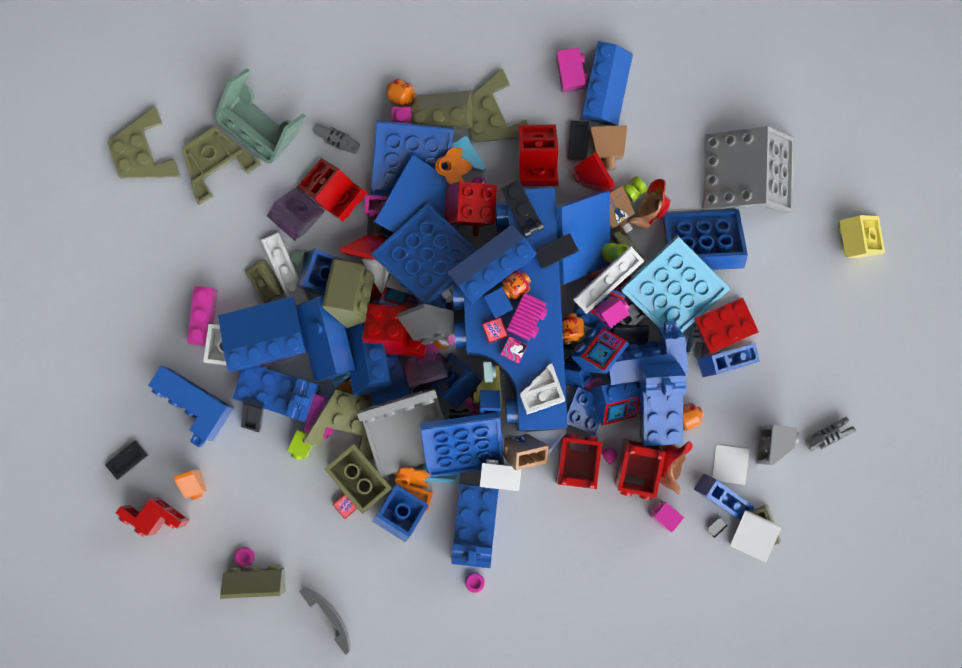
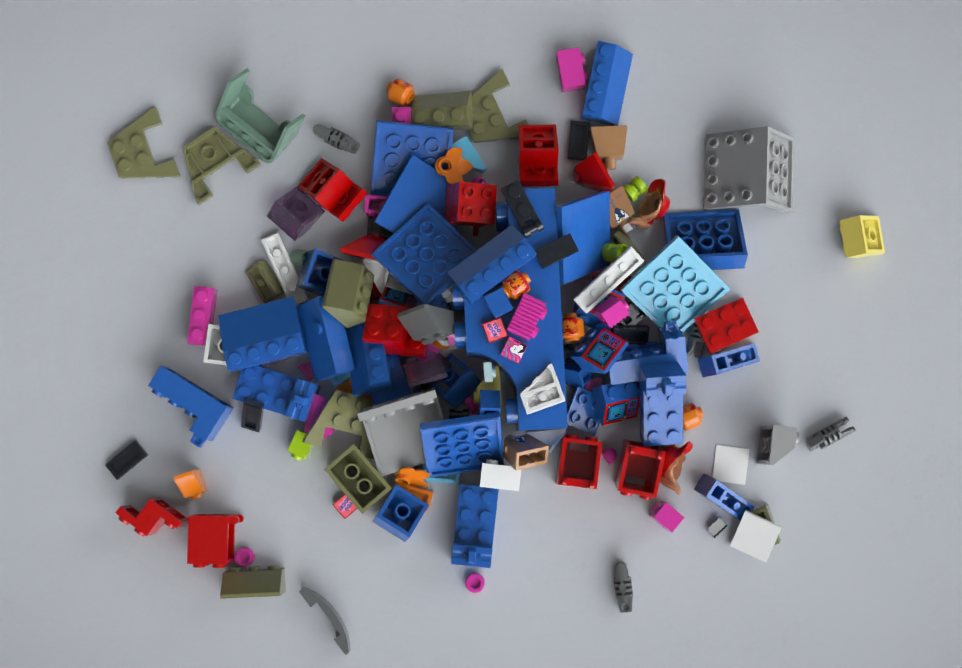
(211, 539): none -> red container
(307, 371): none -> dark pink tile
(623, 588): none -> dark grey hinge

